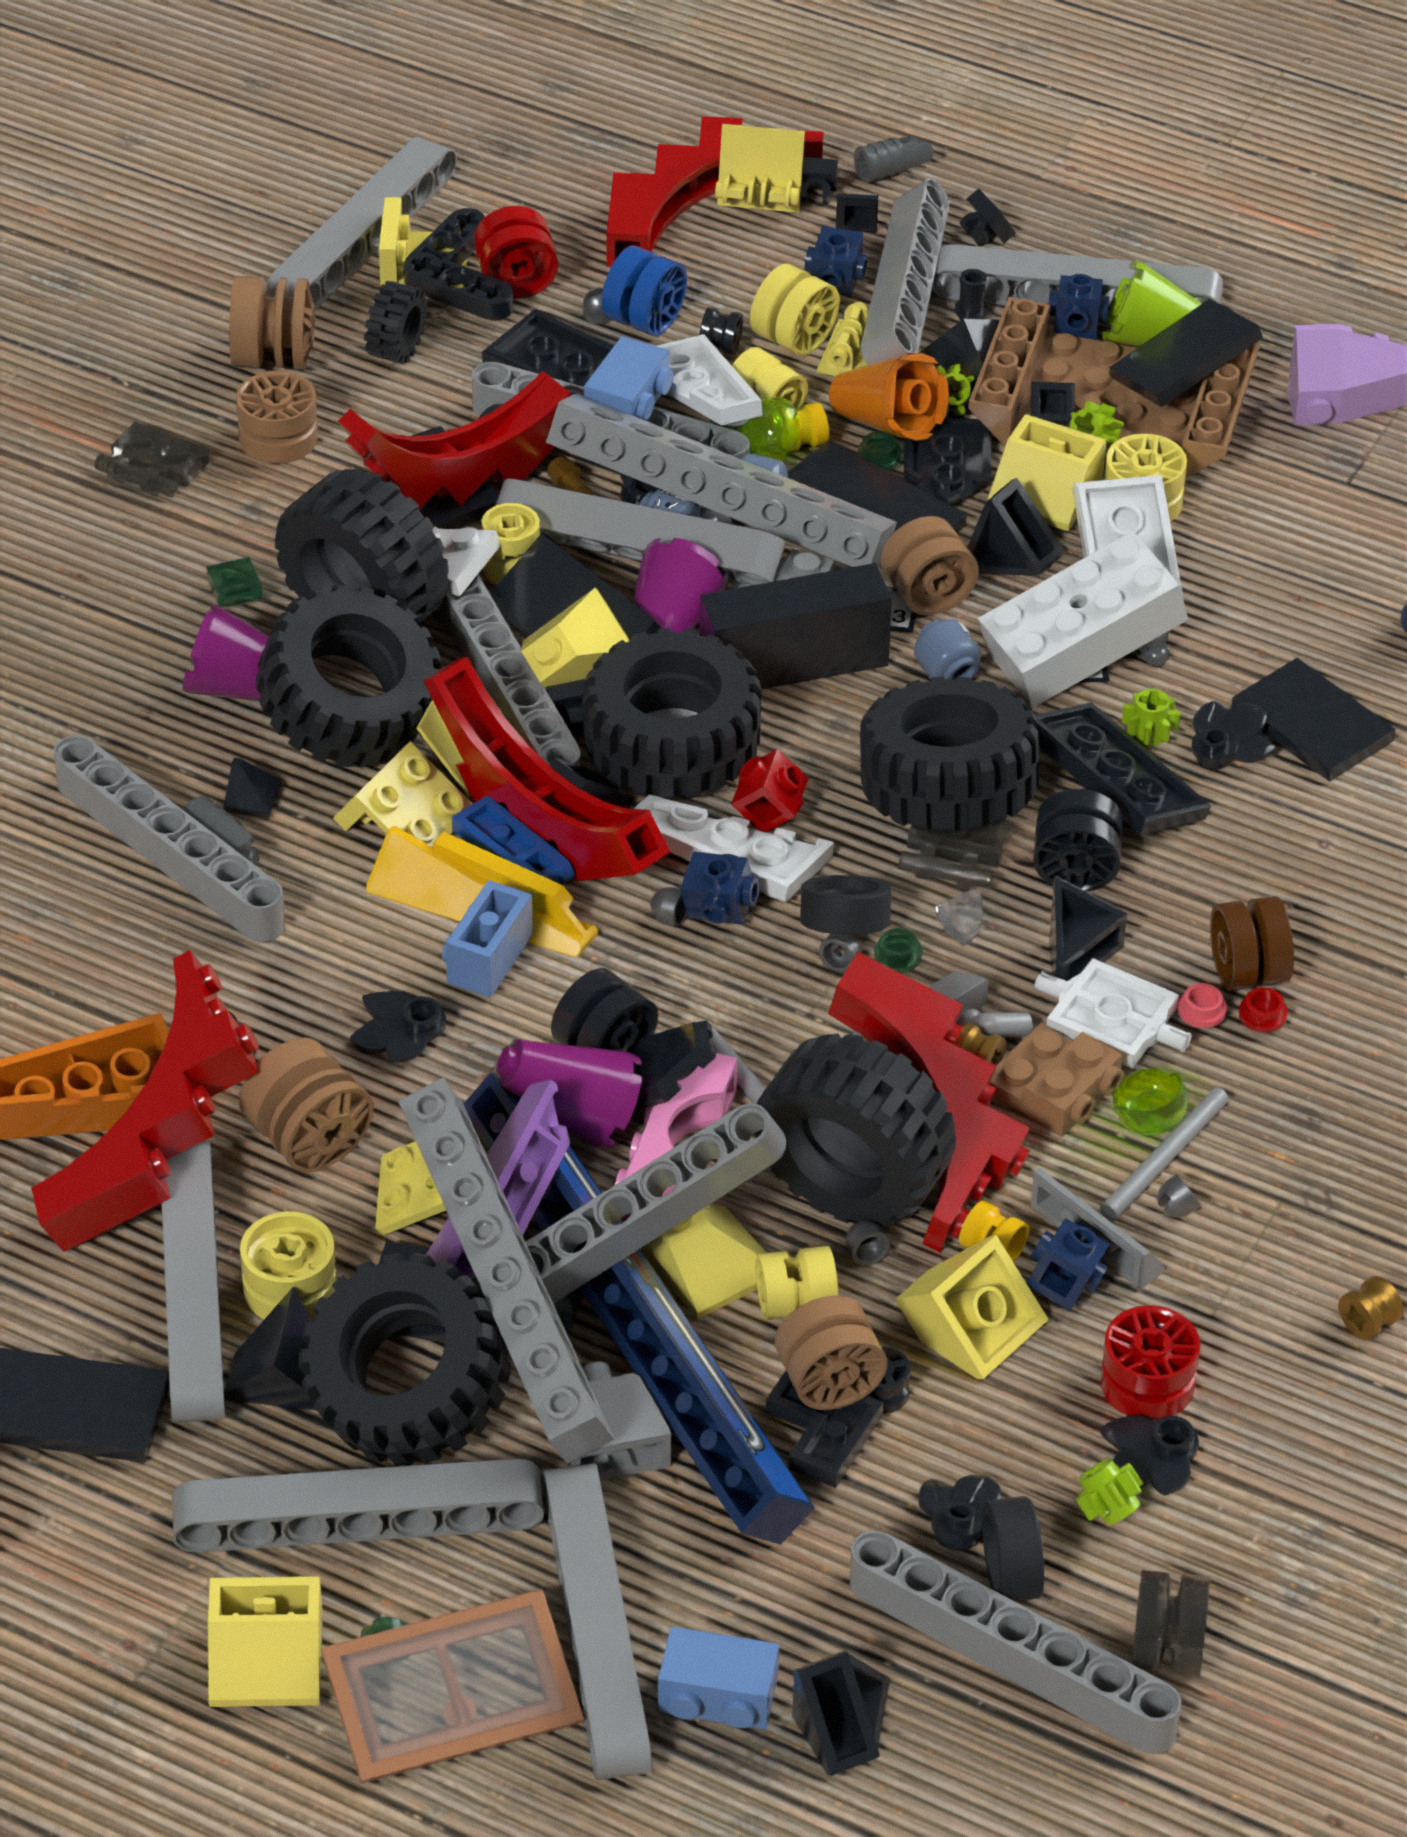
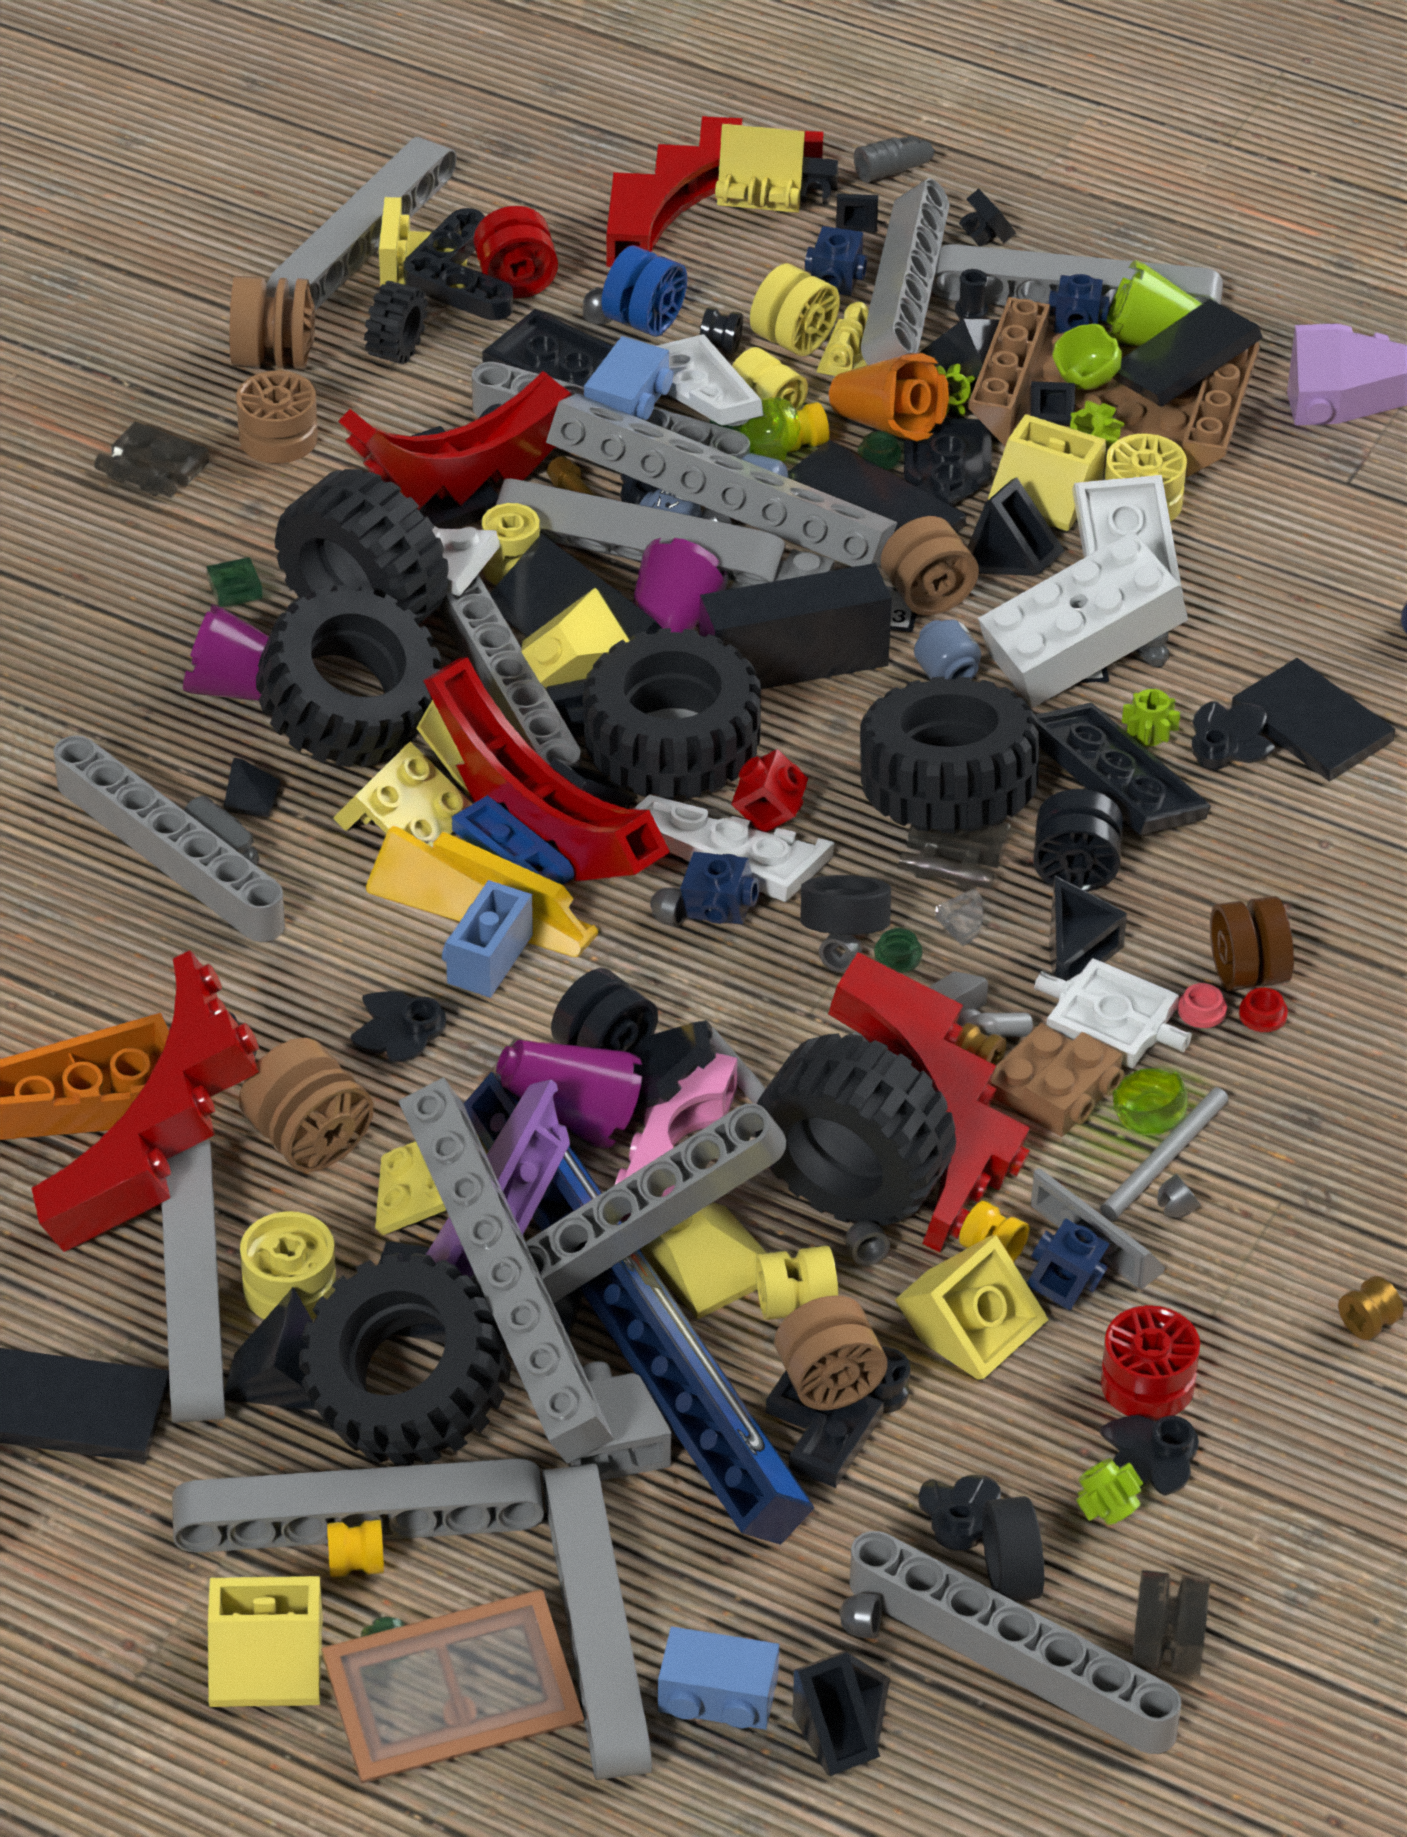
(355, 1548): none -> yellow wheel
(861, 1615): none -> flat silver hinge
(1087, 356): none -> lime hair

